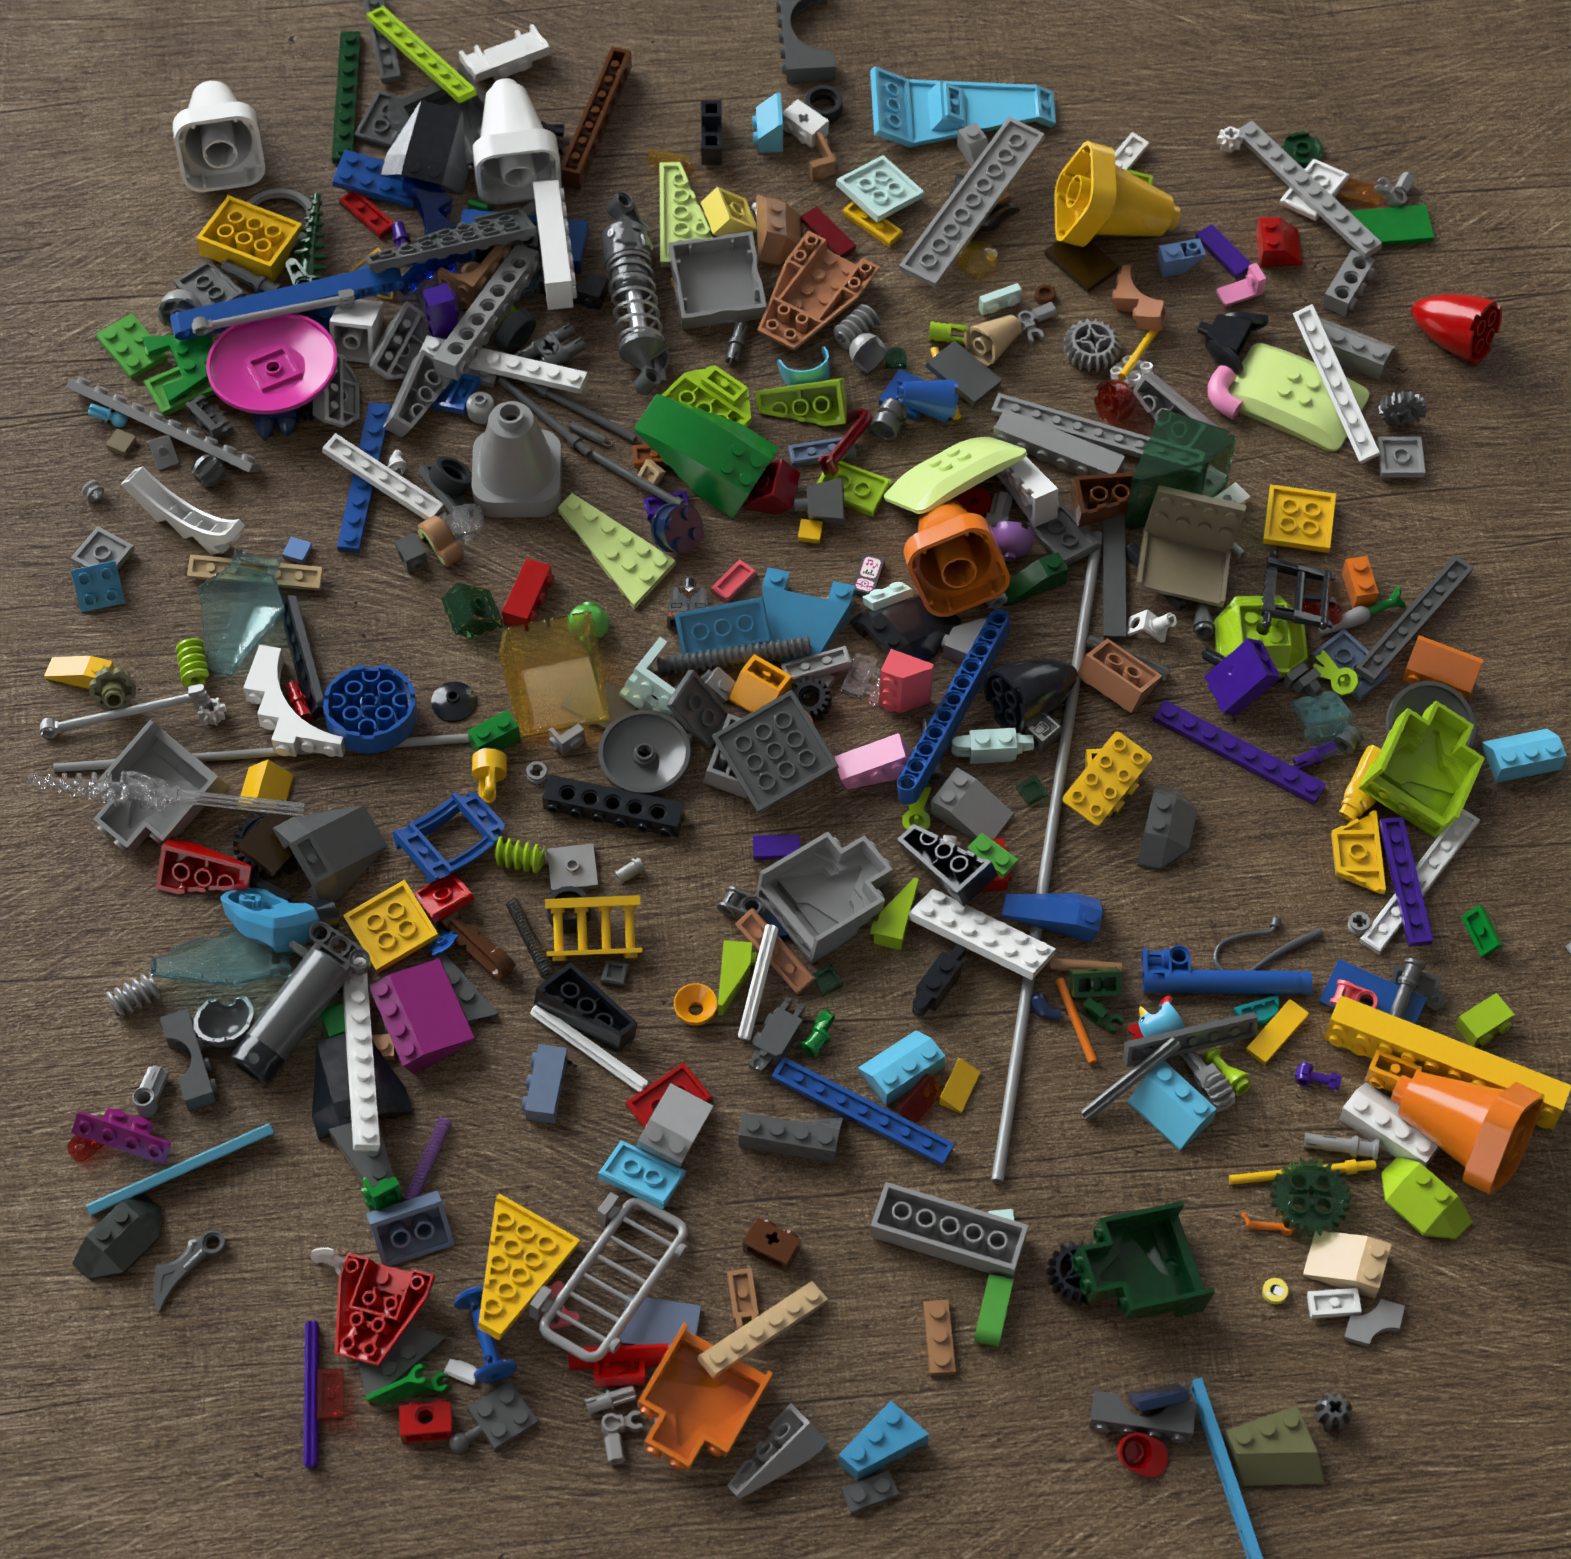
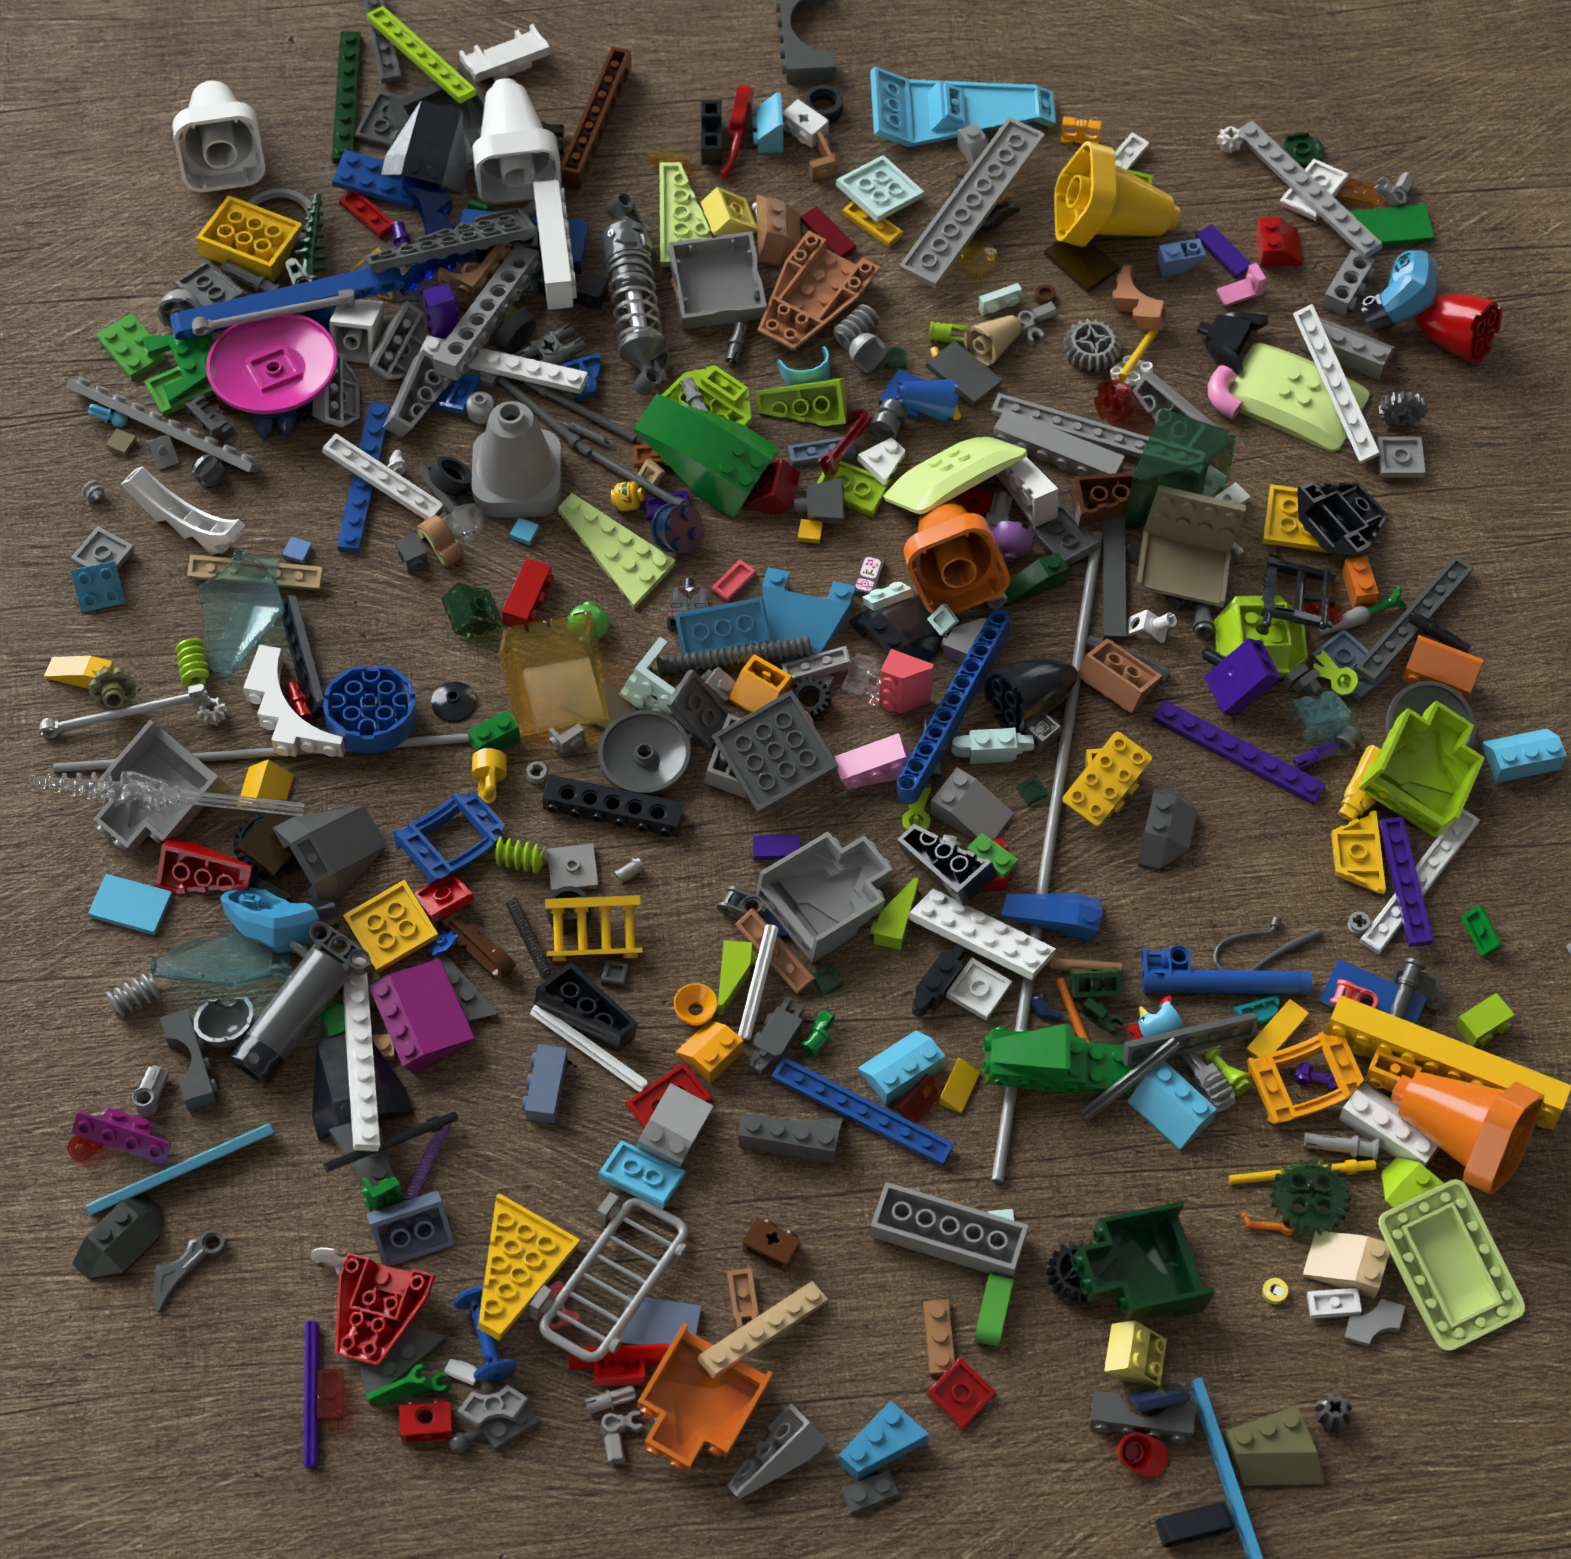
(130, 904): none -> medium azure tile
(433, 1124): none -> black bar
(504, 1404): none -> light grey tile
(524, 531): none -> medium azure tile
(591, 365): none -> blue wing
(627, 496): none -> yellow head
(693, 395): none -> light grey pin
(711, 1050): none -> light orange slope
(738, 122): none -> red piece
(882, 459): none -> white wing
(943, 620): none -> light aqua plate
(960, 1393): none -> red tile
(978, 989): none -> white plate
(1051, 1061): none -> green wedge
(1080, 136): none -> light orange piece
(1135, 1354): none -> light yellow slope
(1194, 1524): none -> black beam
(1272, 1089): none -> light orange wedge
(1340, 516): none -> black wedge
(1408, 293): none -> dark azure piece
(1432, 629): none -> black pin
(1451, 1265): none -> yellowish green wedge

